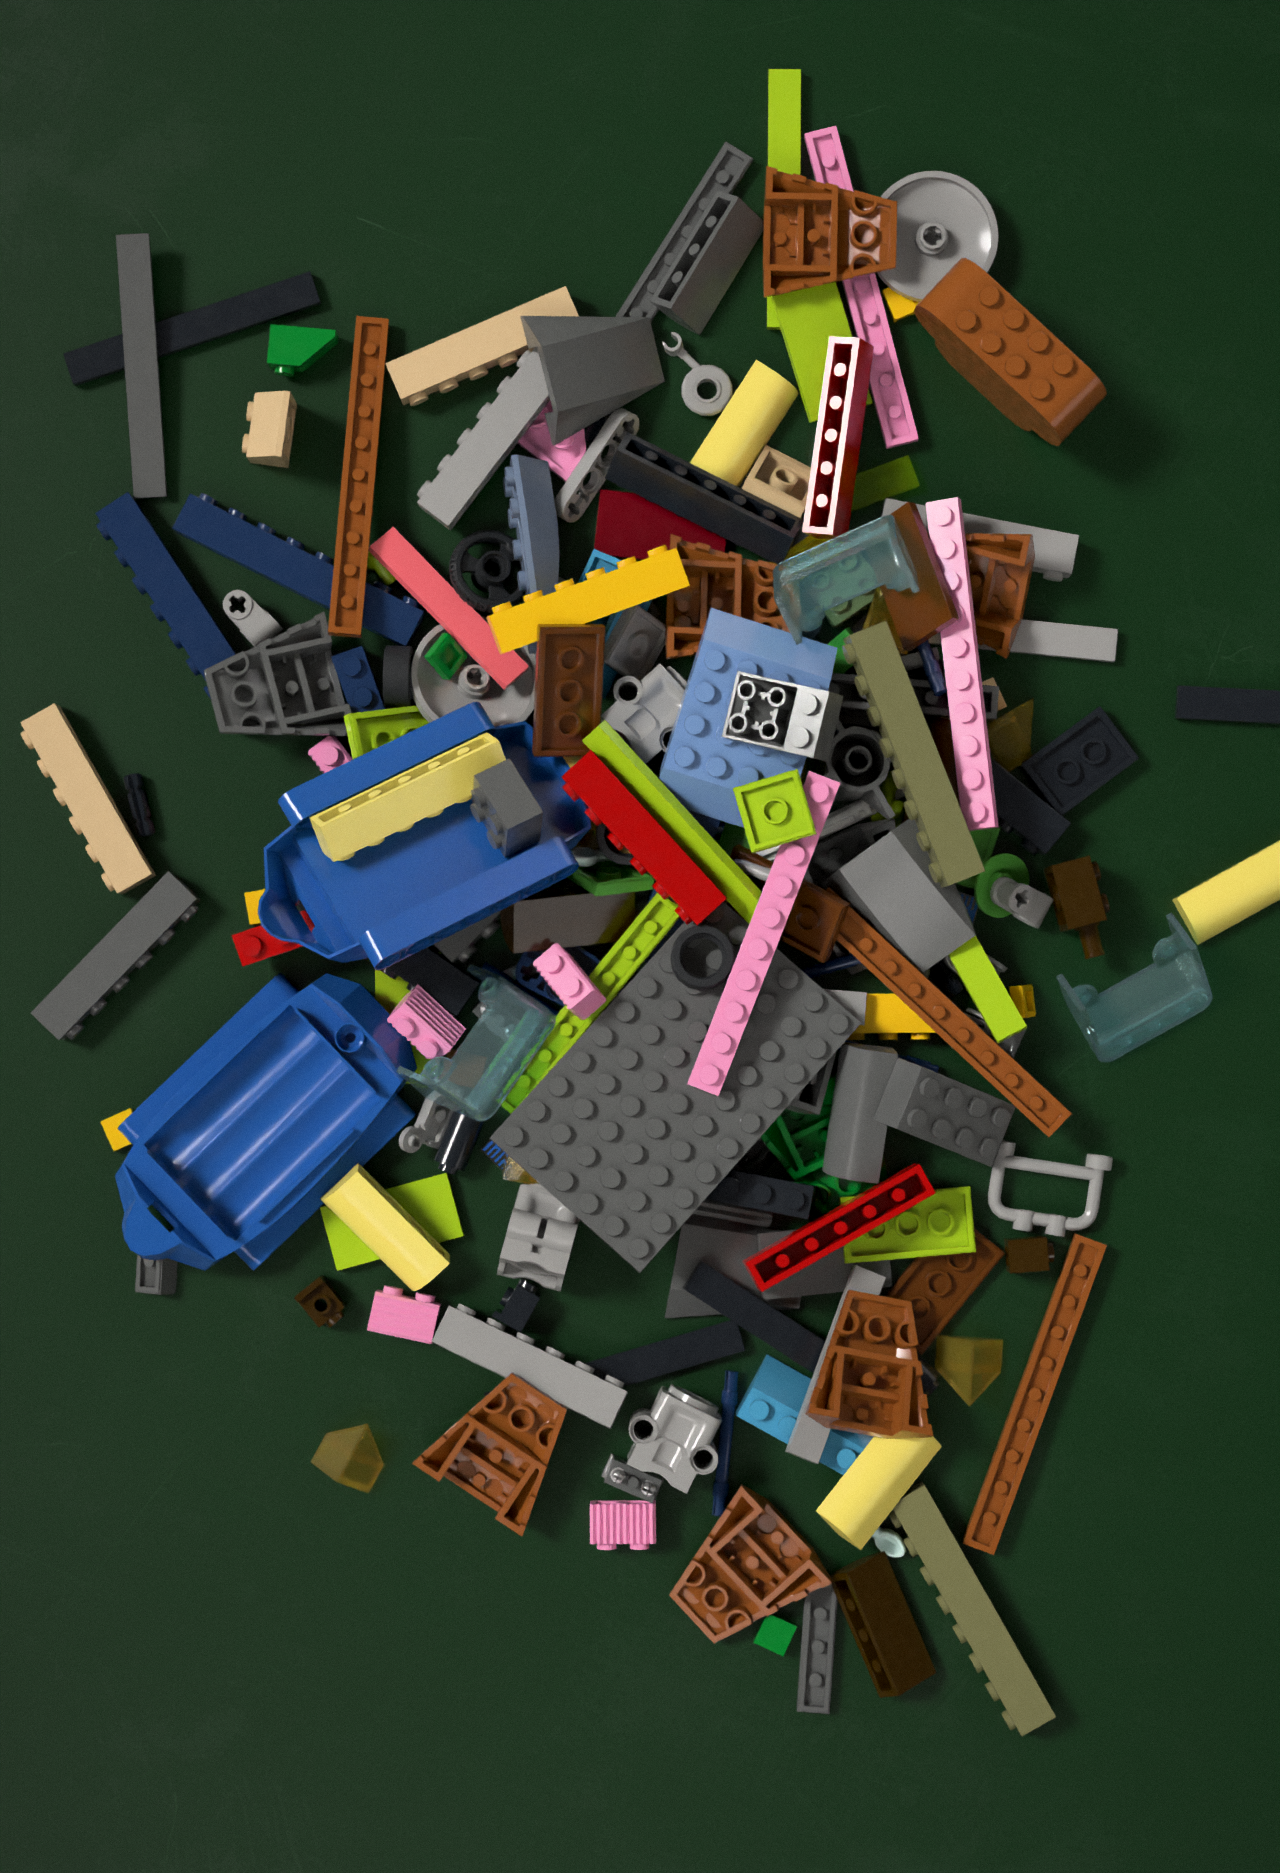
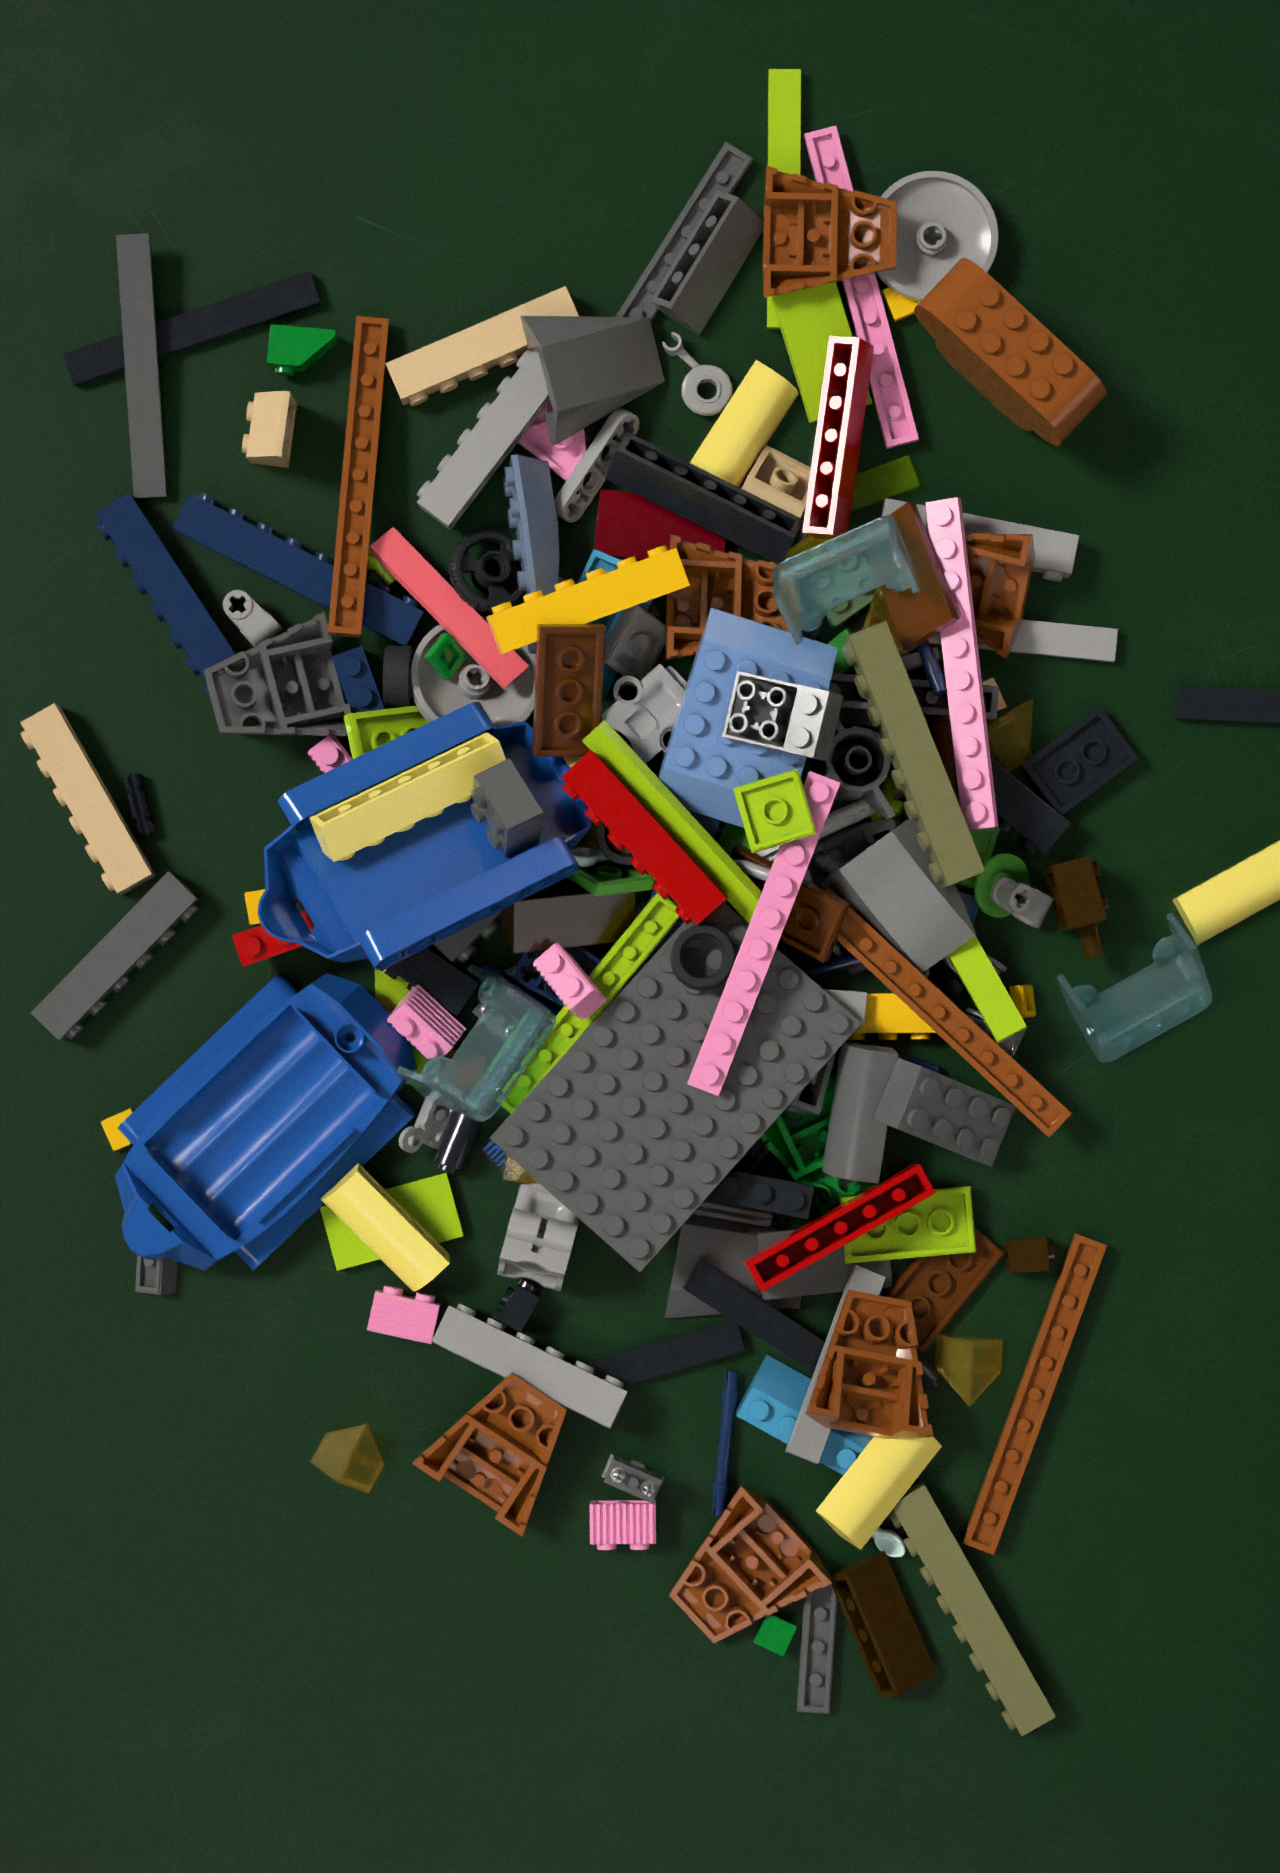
(321, 1290): dark brown brick -> none
(679, 1429): light grey piece -> none
(1054, 1223): light grey bar -> none

